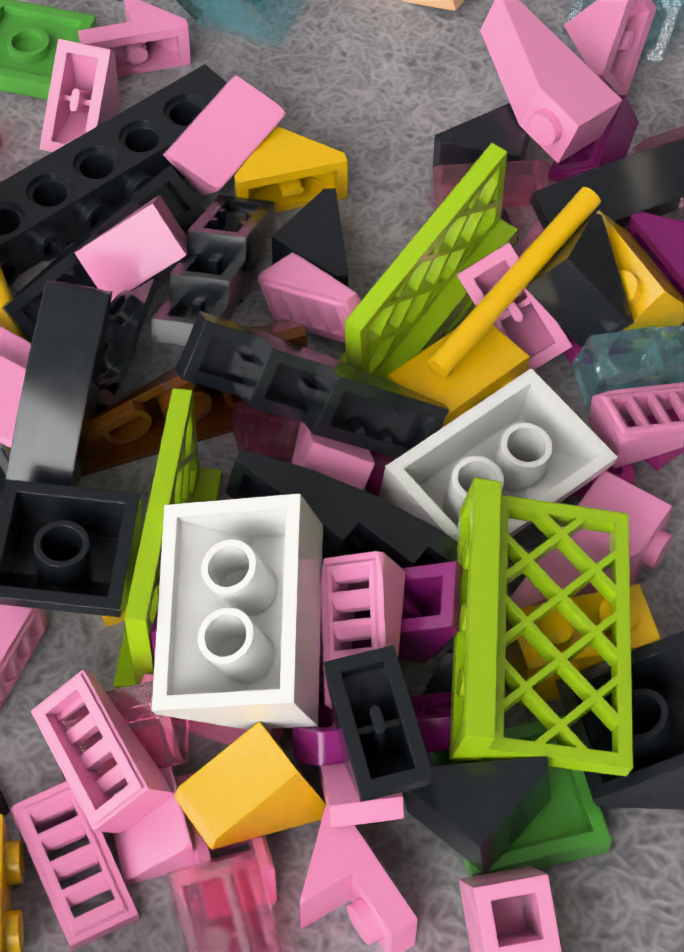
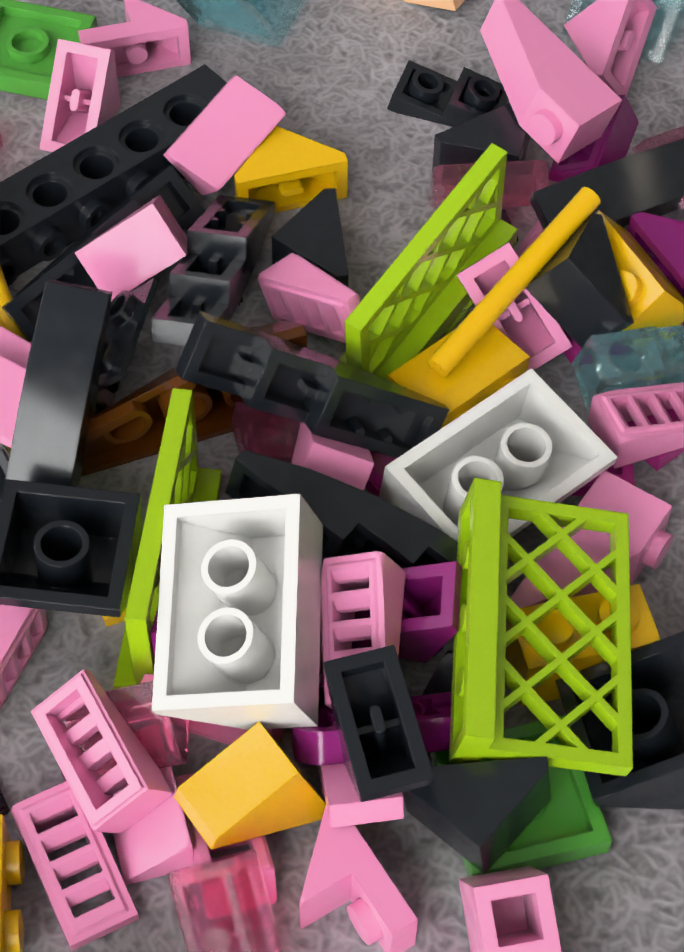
(443, 100): none -> black slope

